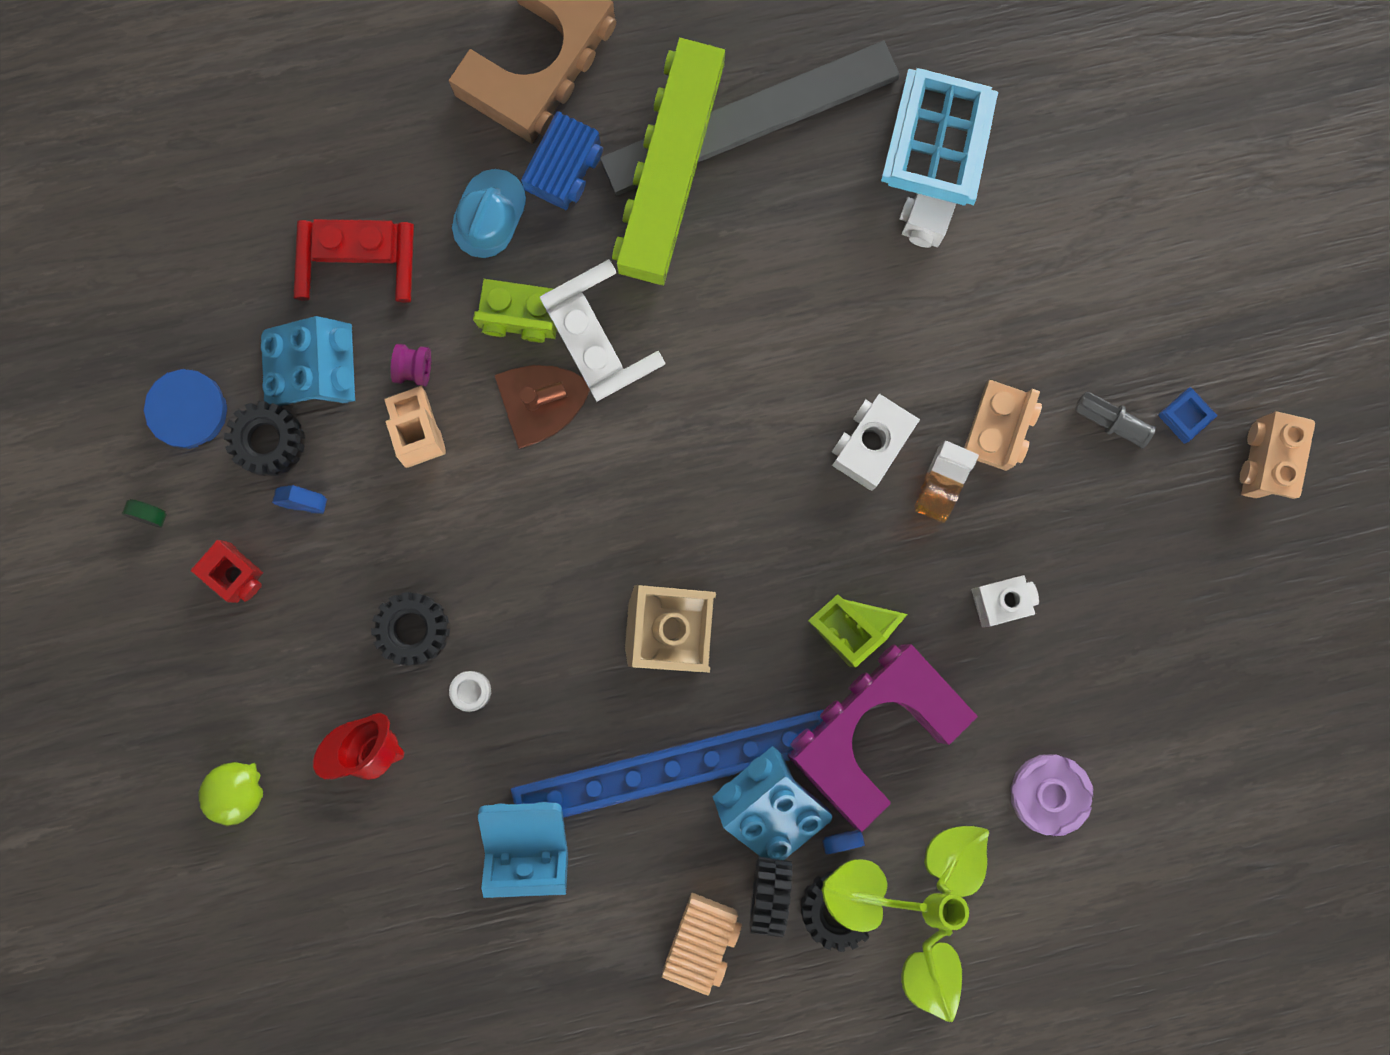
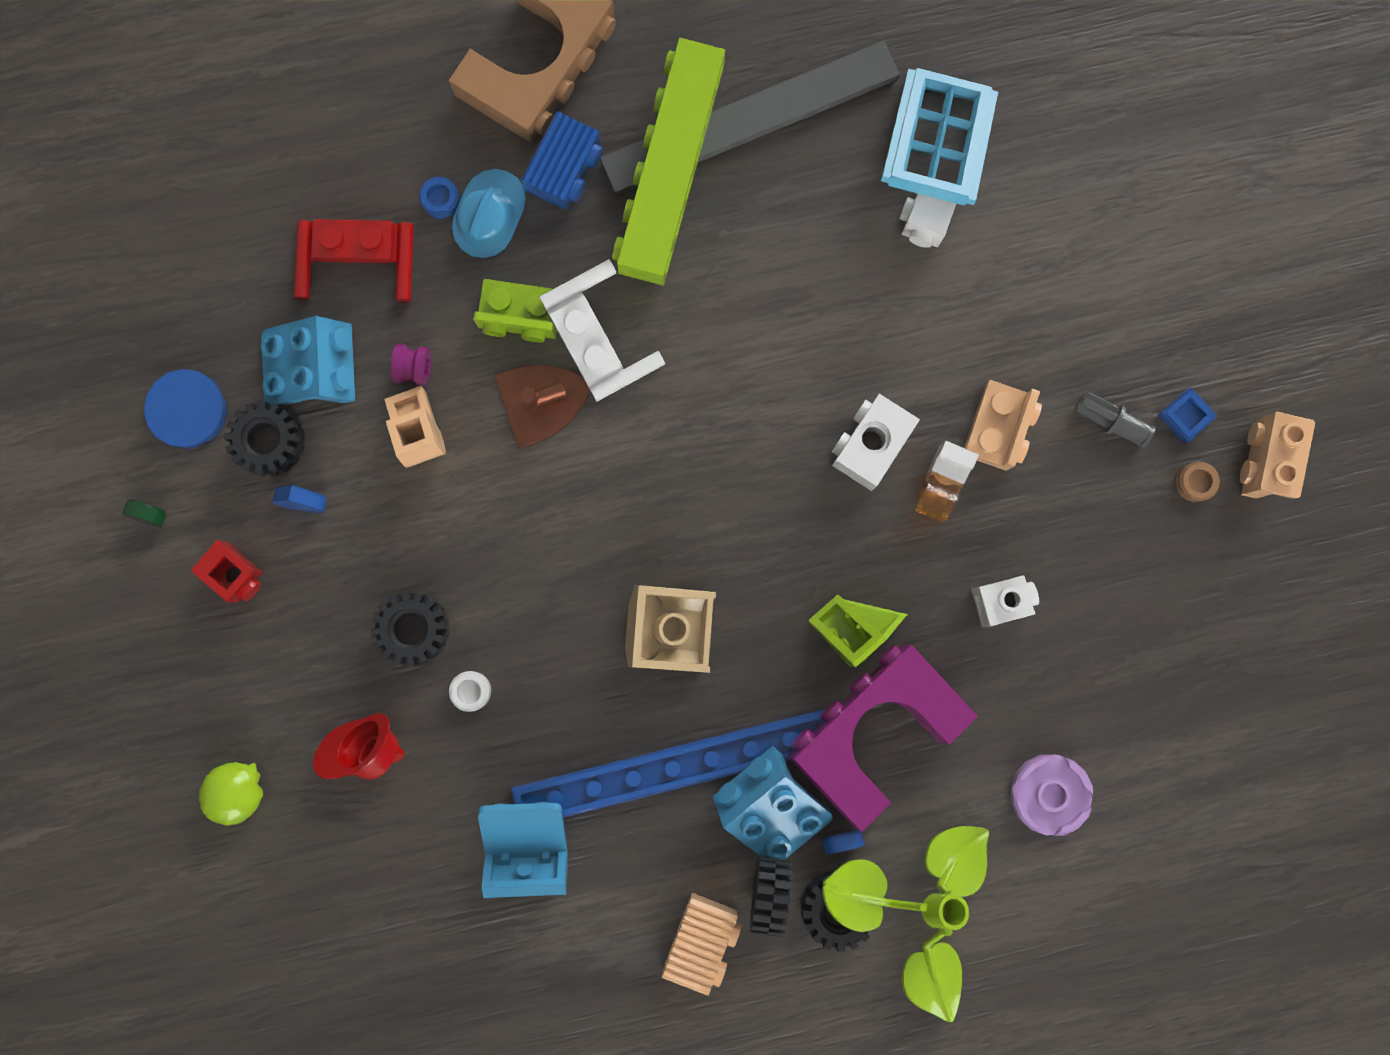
(439, 197): none -> blue tile
(1197, 481): none -> medium nougat tile

